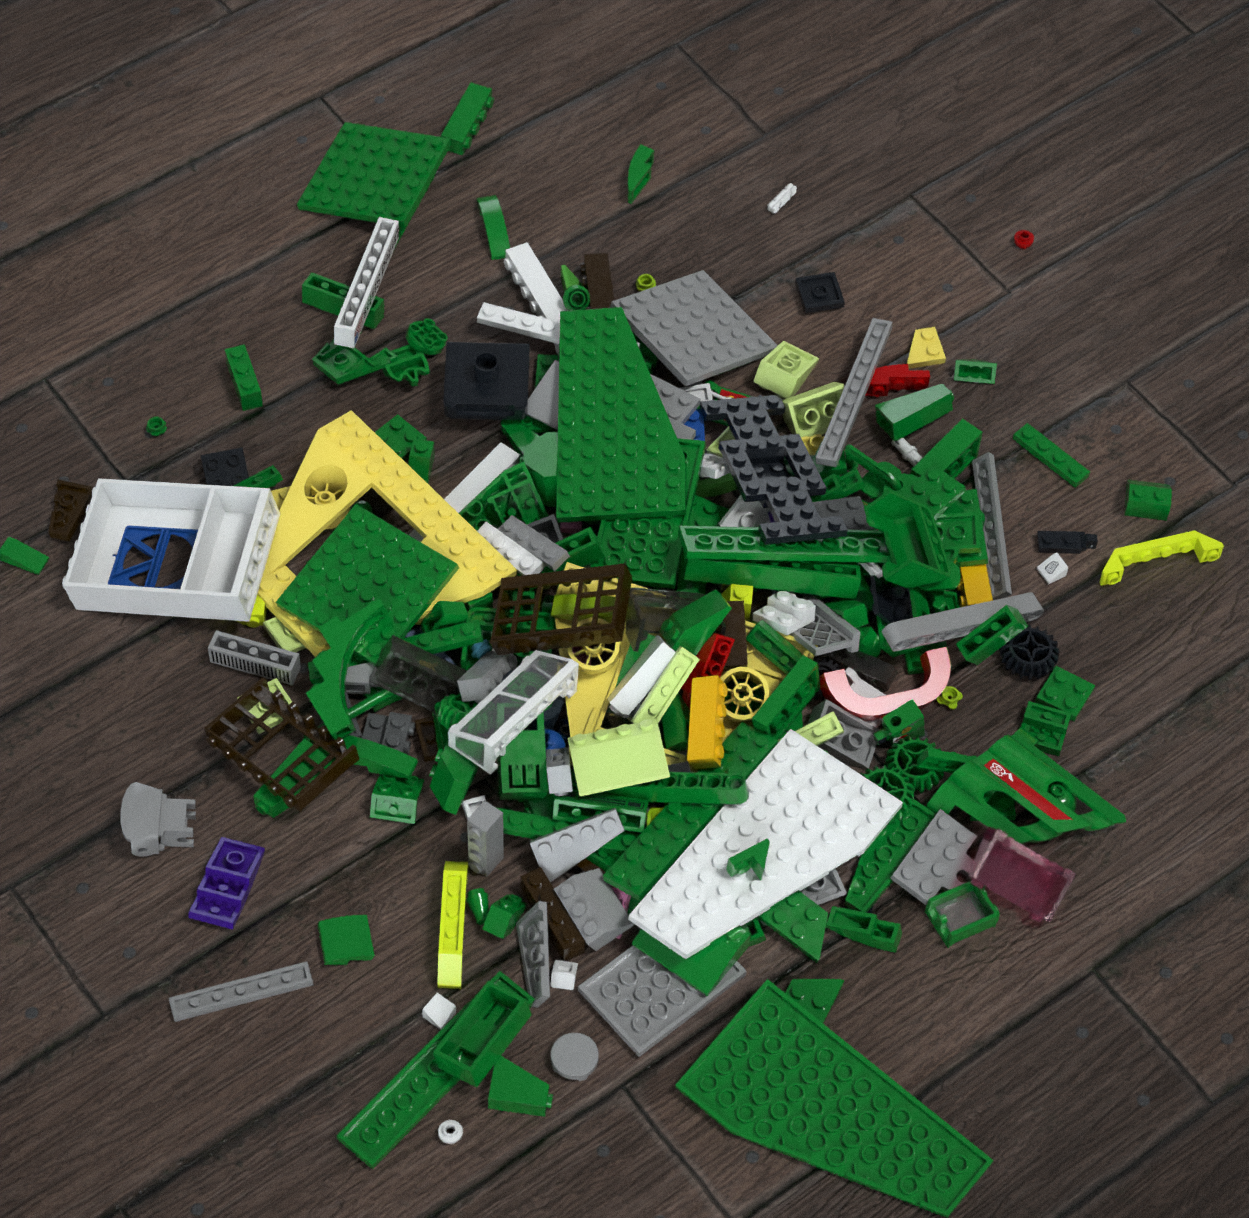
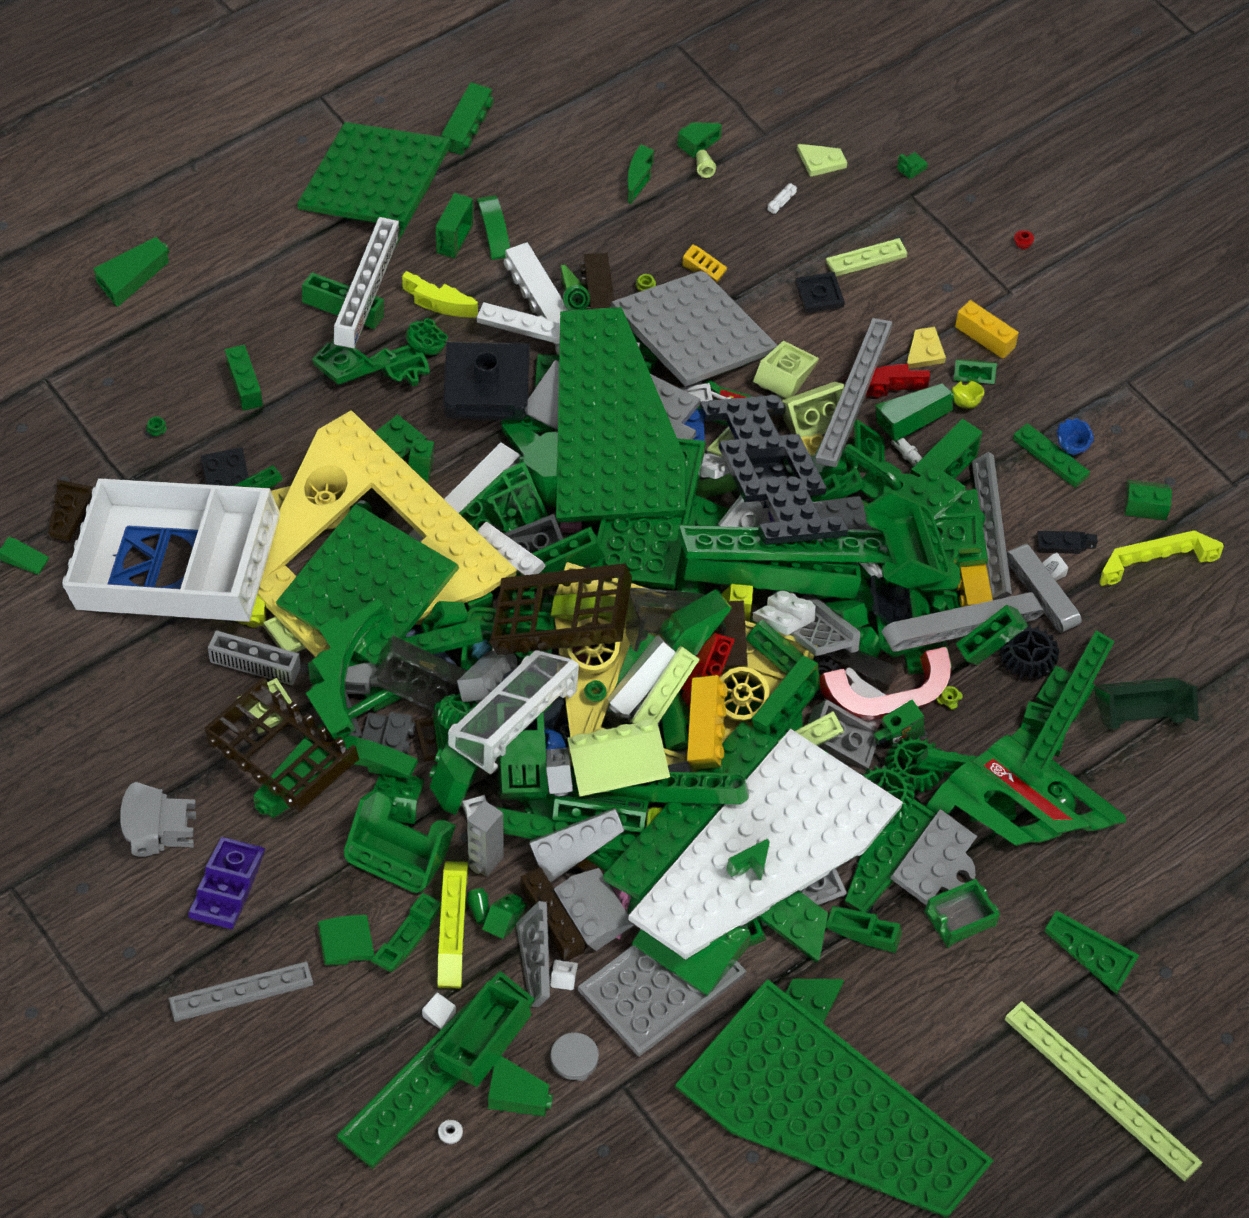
(131, 270): none -> green slope
(393, 848): none -> green windscreen
(409, 934): none -> green slope
(443, 300): none -> neon yellow slope
(454, 225): none -> green window
(534, 542): light grey plate -> none
(598, 686): none -> green plate
(695, 255): none -> yellow slope
(698, 137): none -> green slope
(705, 164): none -> yellowish green cone
(821, 159): none -> yellowish green wing
(866, 257): none -> yellowish green tile
(868, 443): none -> green slope
(911, 165): none -> green bracket
(968, 395): none -> neon yellow hair
(986, 329): none -> yellow brick
(1020, 875): clear pink windscreen -> none
(1045, 588): none -> light grey beam
(1067, 705): none -> green plate
(1074, 436): none -> blue hair
(1097, 953): none -> green wing
(1103, 1091): none -> yellowish green plate
(1146, 700): none -> clear green windscreen

